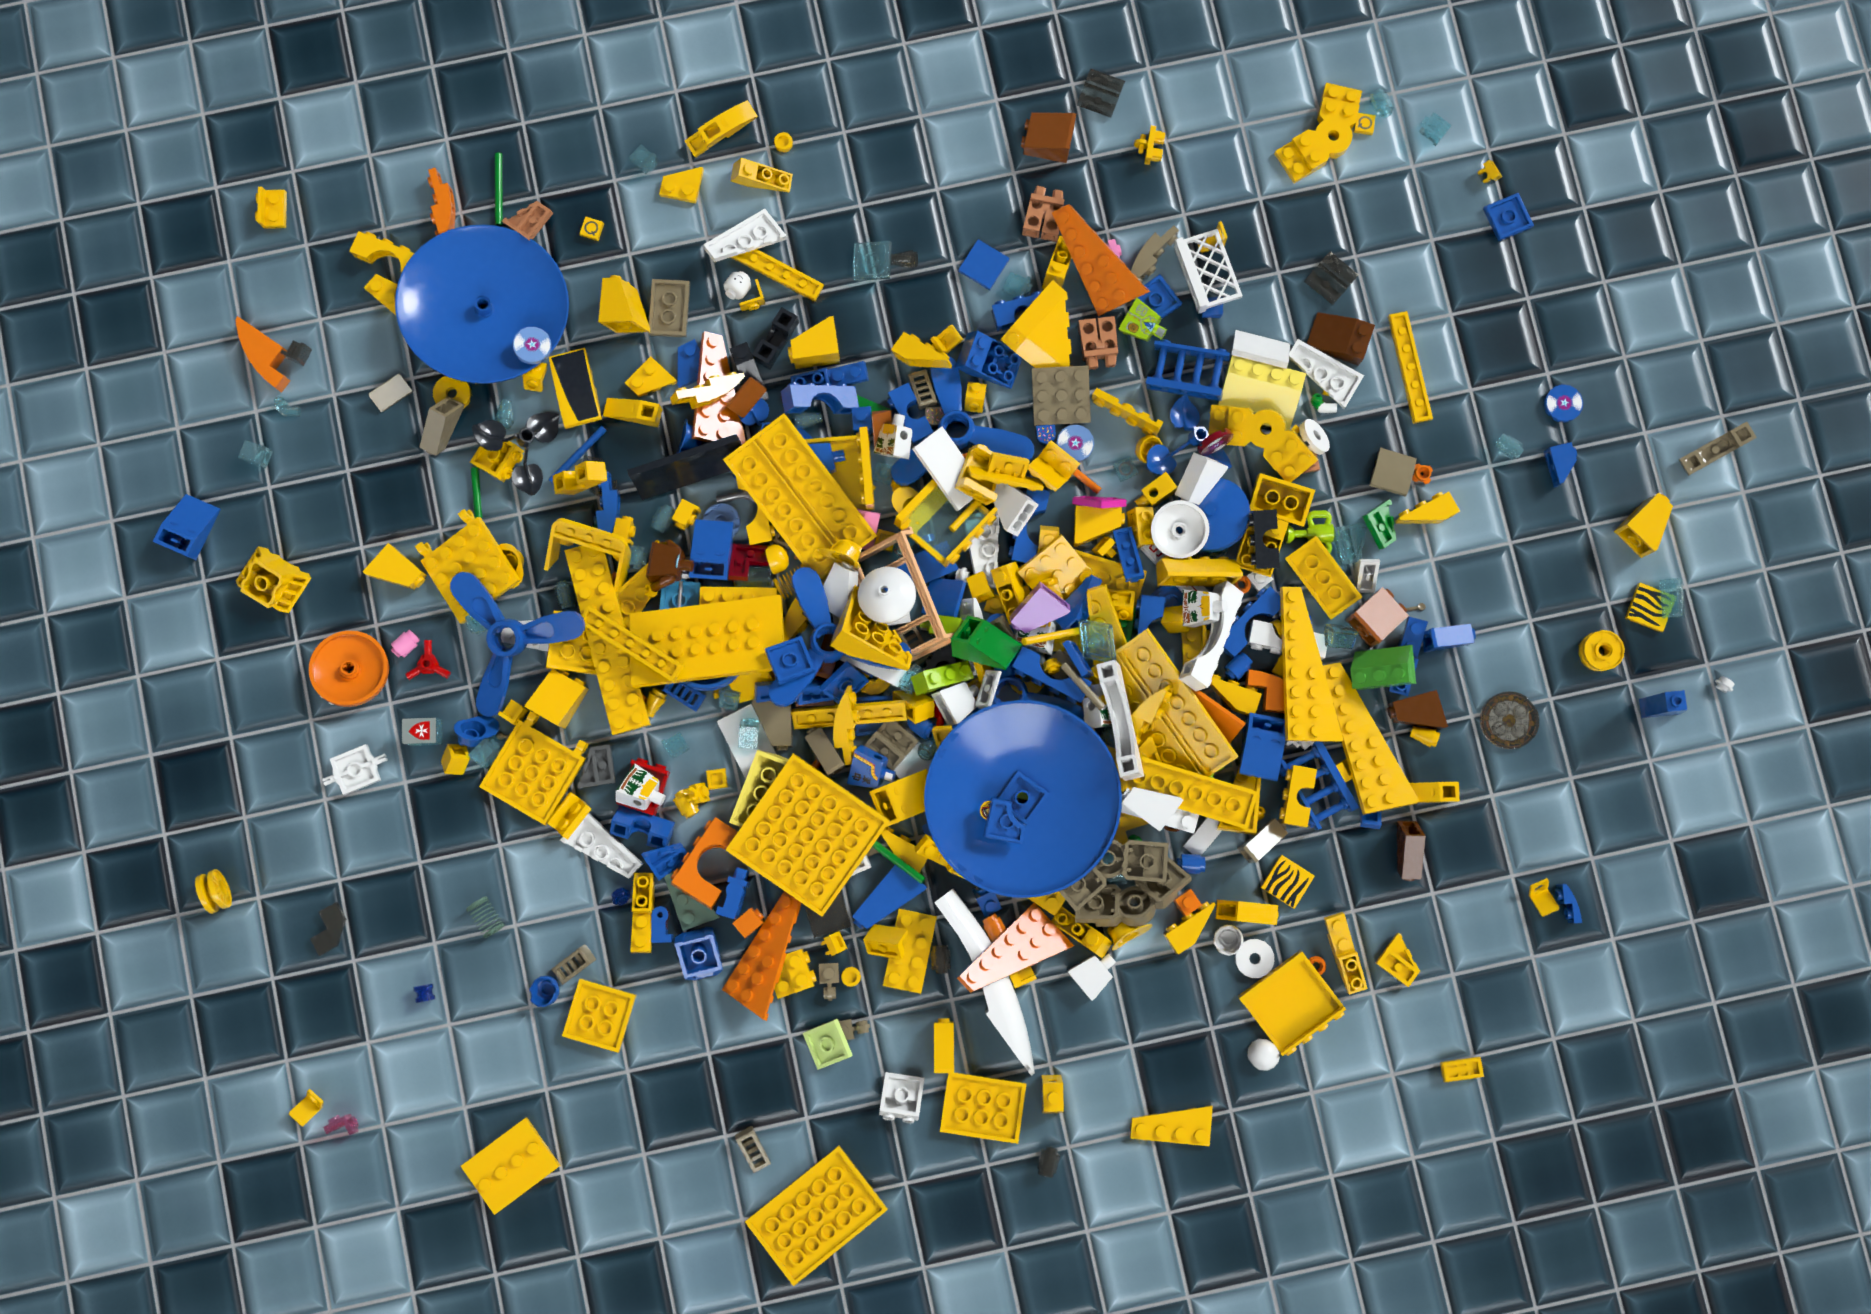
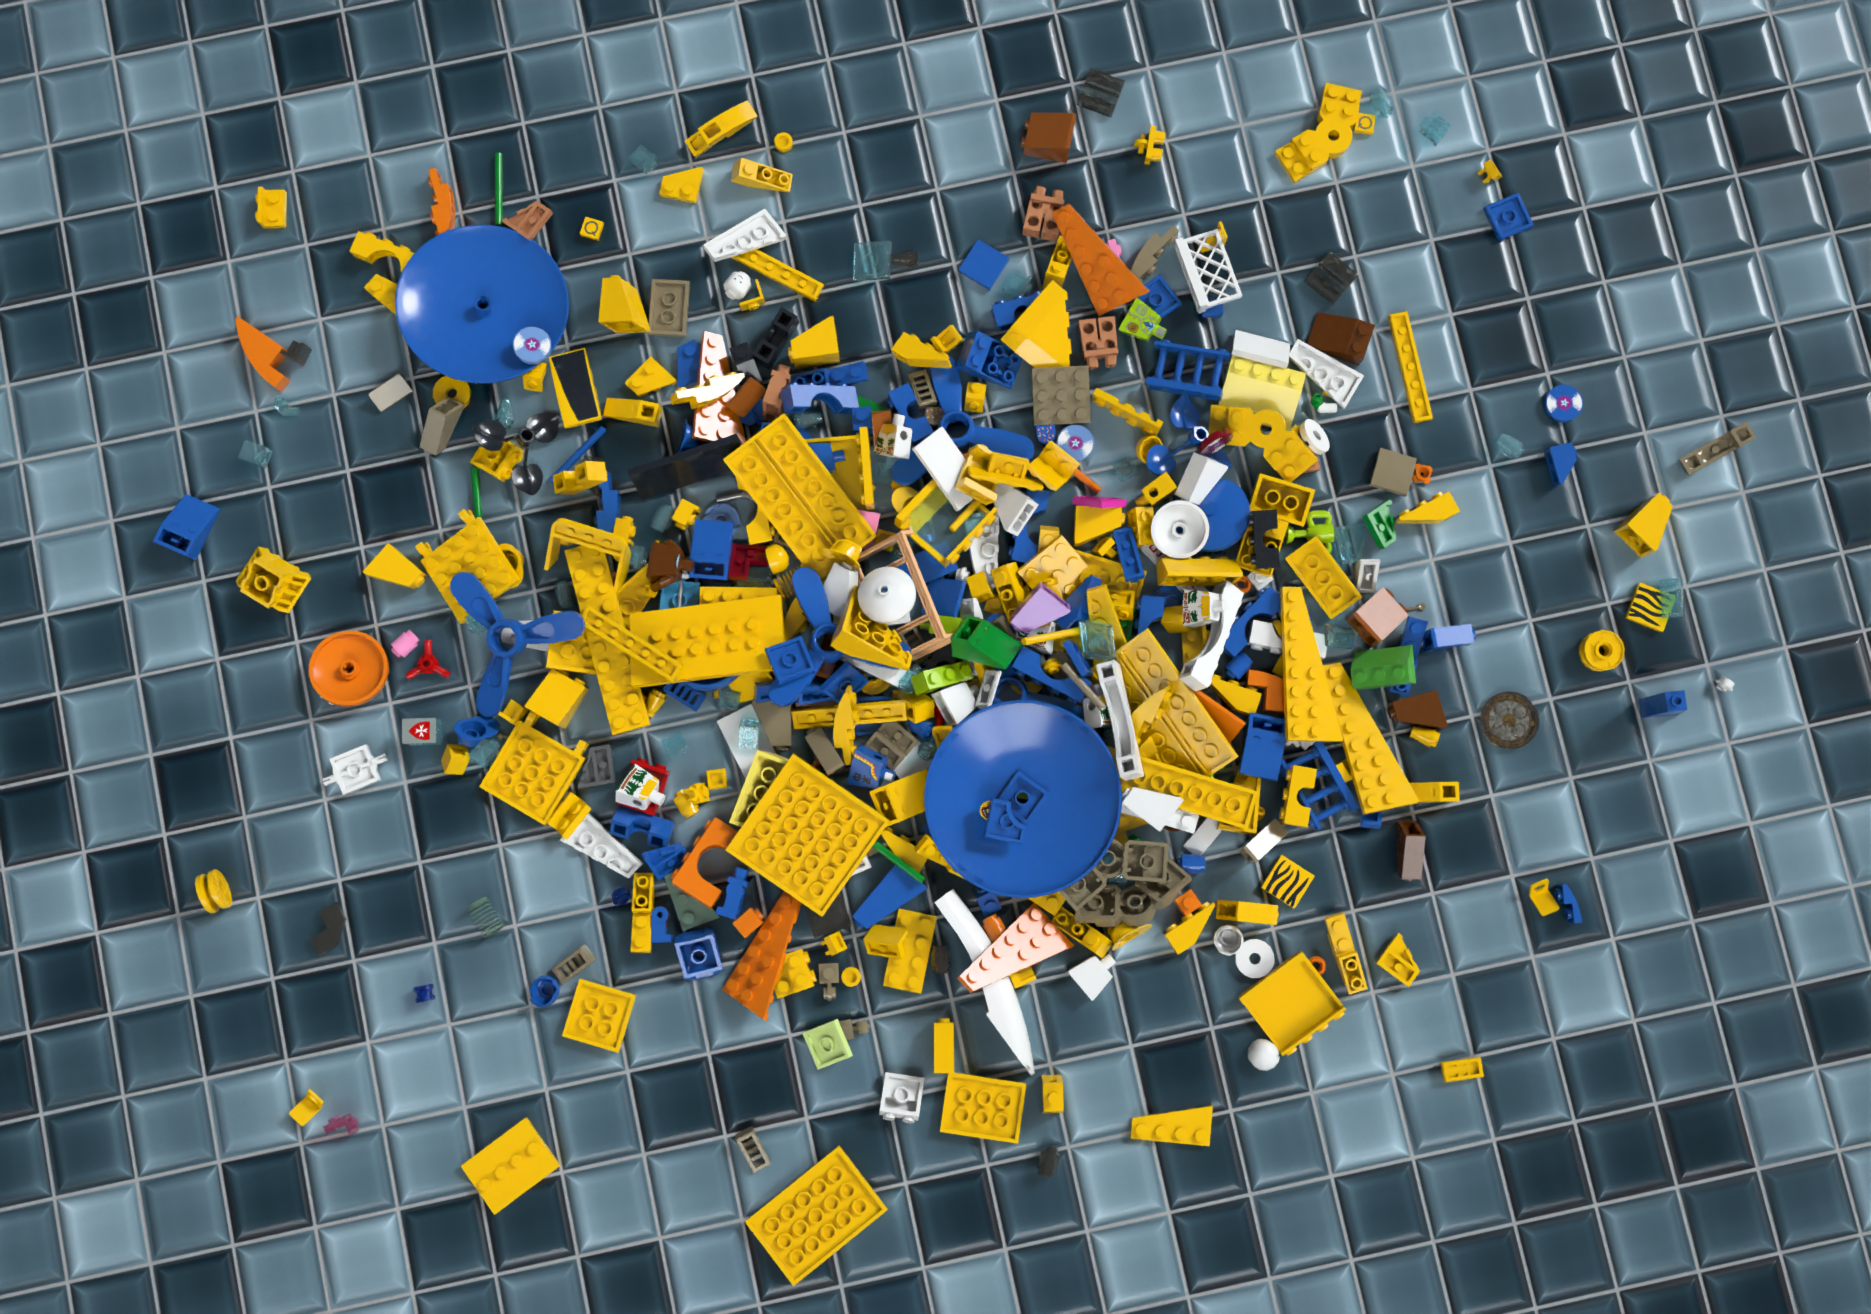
(773, 400): none -> nougat hips

